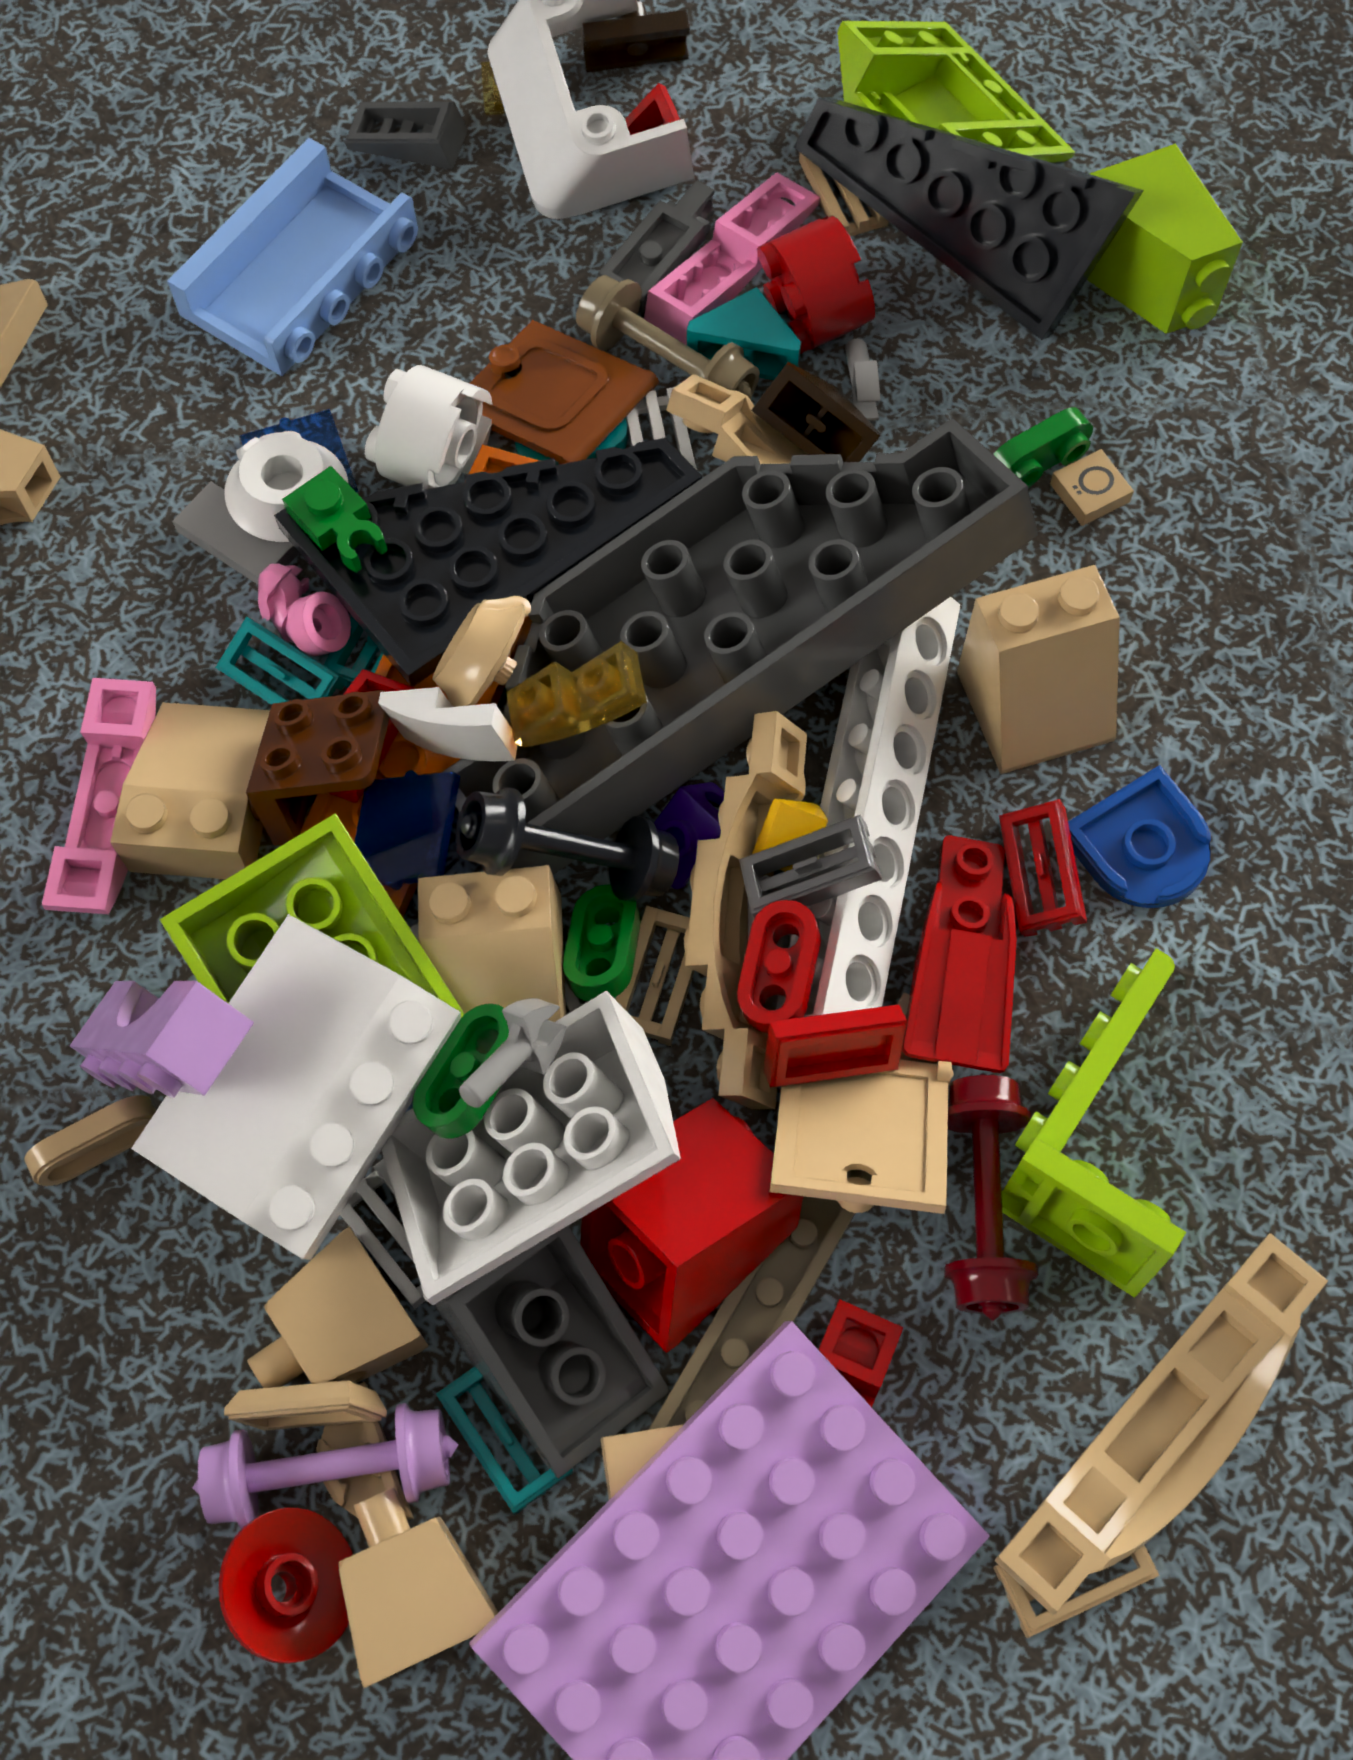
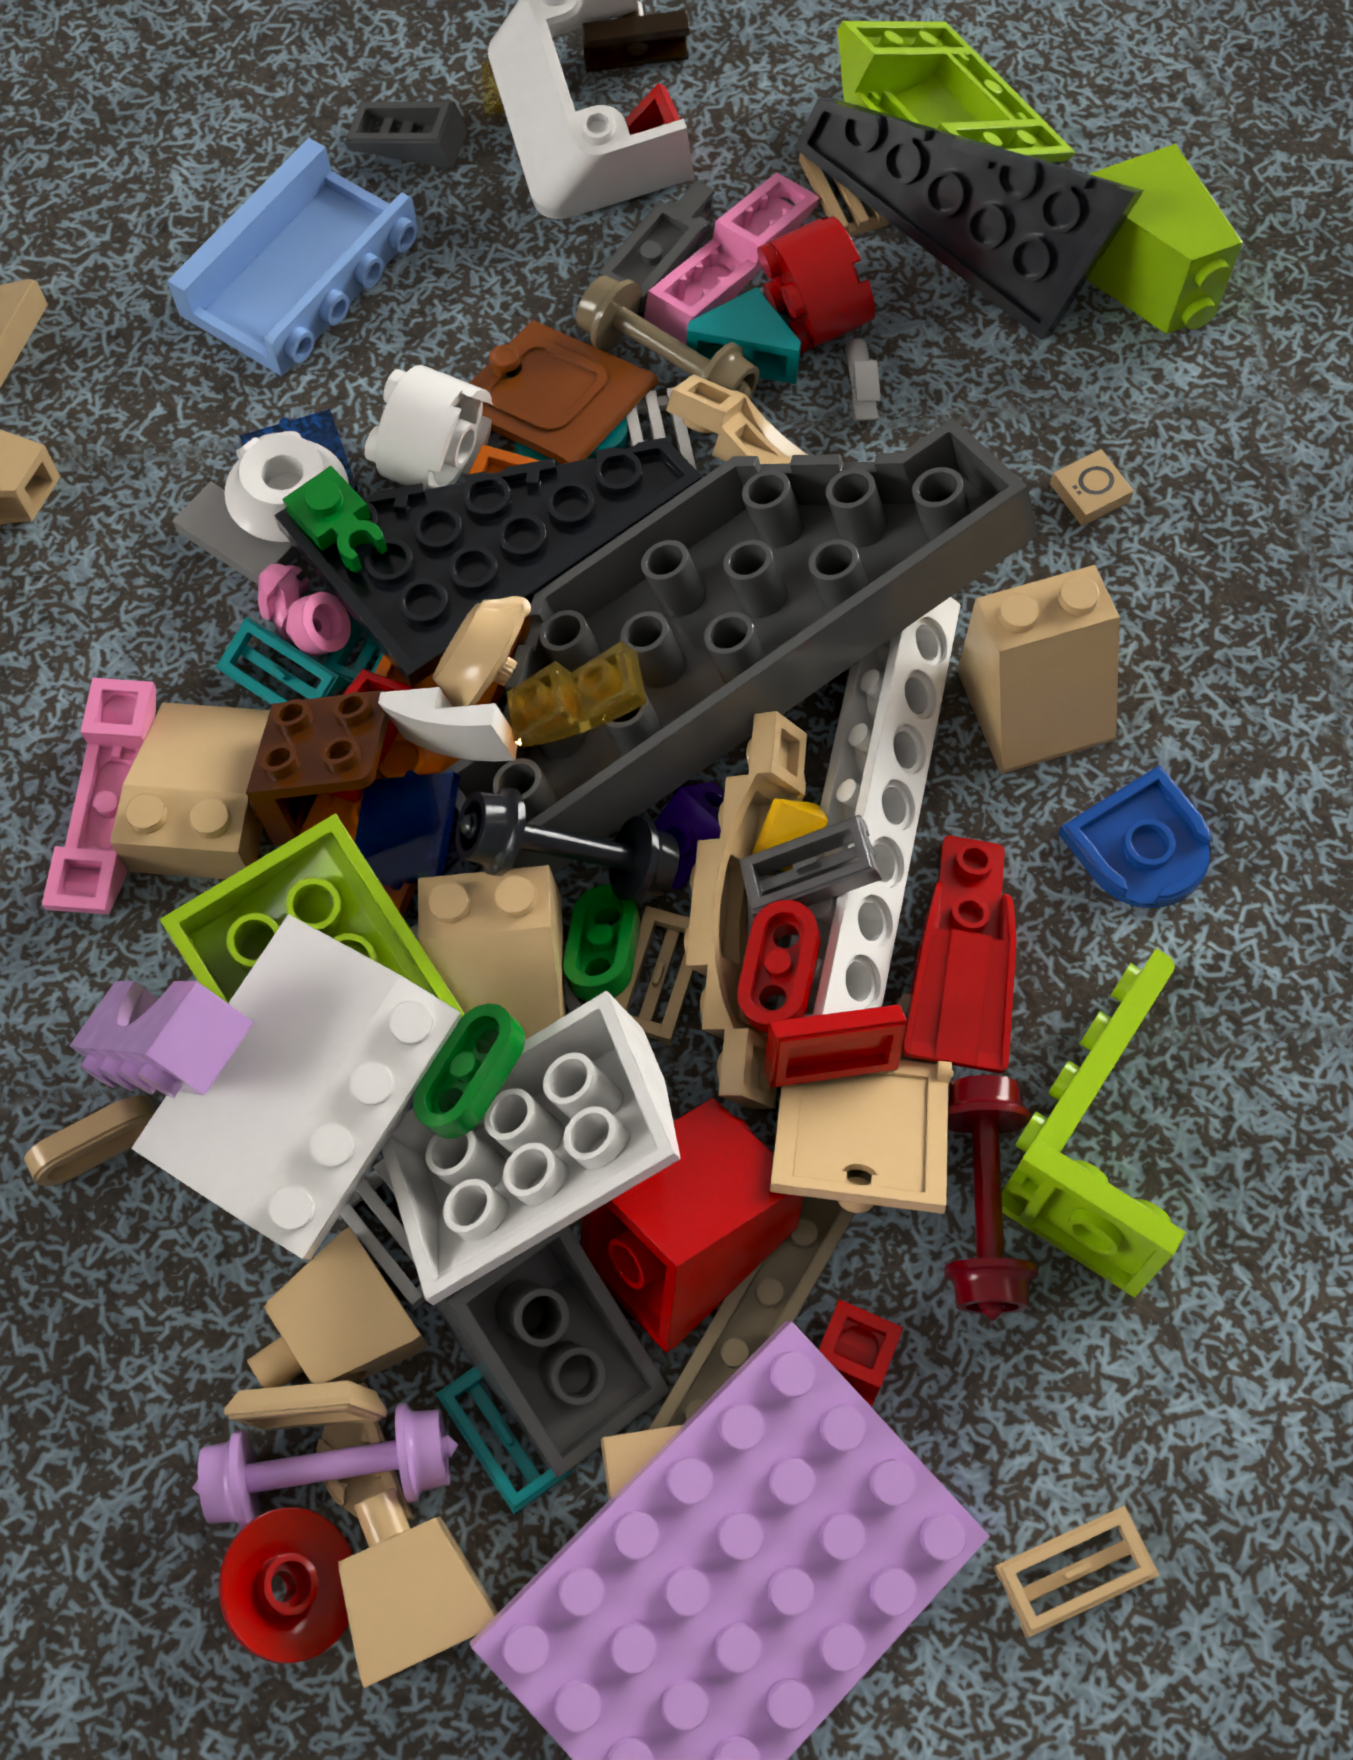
(530, 1043): light grey bar -> none
(815, 415): dark brown slope -> none
(1052, 441): green plate -> none
(1053, 916): red tile -> none
(1168, 1431): tan piece -> none

